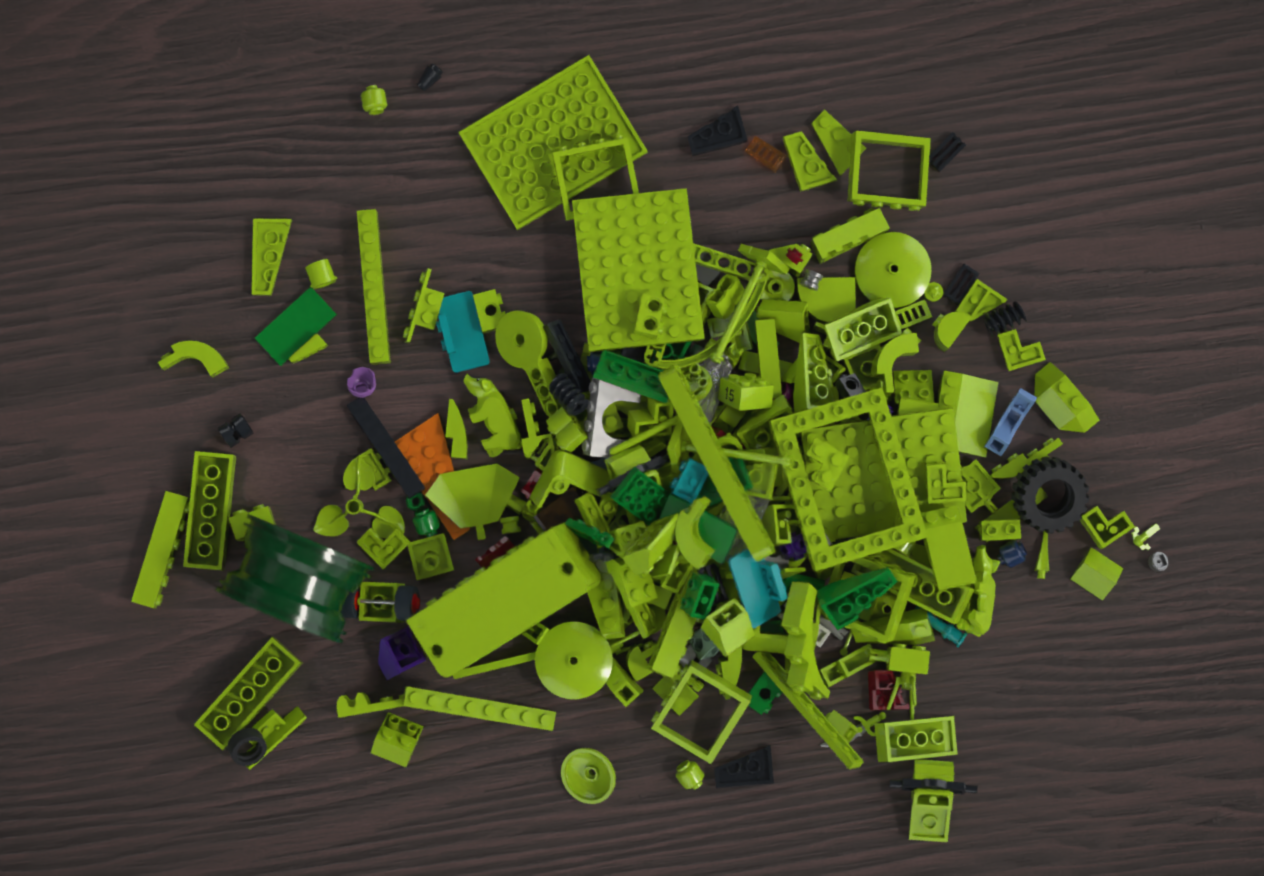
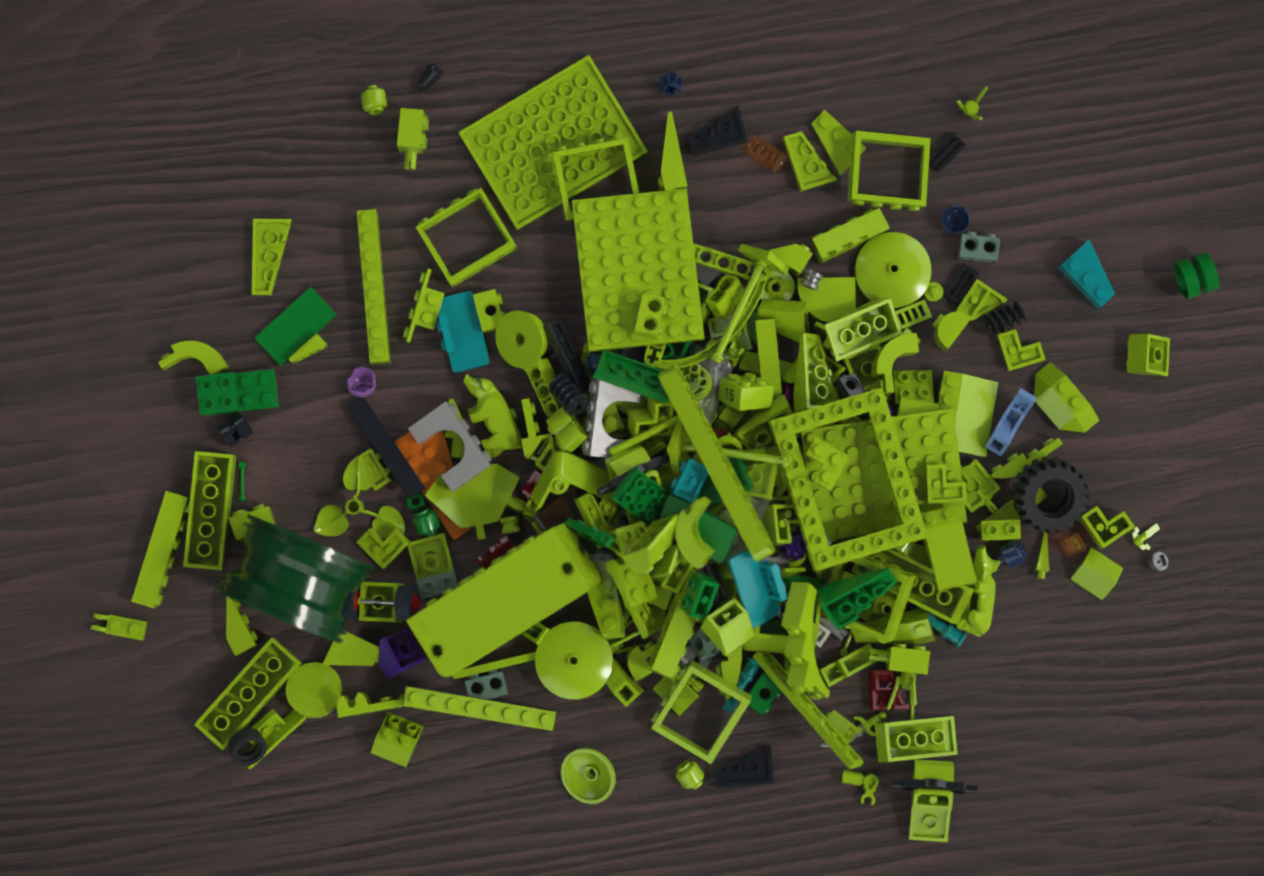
(122, 626): none -> lime hinge
(237, 392): none -> green piece
(237, 629): none -> lime slope
(242, 465): none -> green hinge
(314, 690): none -> lime piece
(320, 274): lime piece -> none
(352, 652): none -> lime slope
(411, 135): none -> lime brick
(437, 584): none -> sand green brick
(457, 205): none -> lime window
(474, 459): none -> light grey arch
(487, 691): none -> sand green brick
(670, 83): none -> dark blue gear
(672, 167): none -> lime slope
(746, 677): none -> teal pin
(794, 255): dark red plate -> none
(856, 778): none -> lime bar
(956, 219): none -> dark blue hair
(971, 107): none -> lime plant
(978, 252): none -> sand green brick
(1072, 545): none -> clear orange slope
(1088, 275): none -> teal wedge
(1148, 354): none -> lime slope
(1196, 275): none -> green wheel

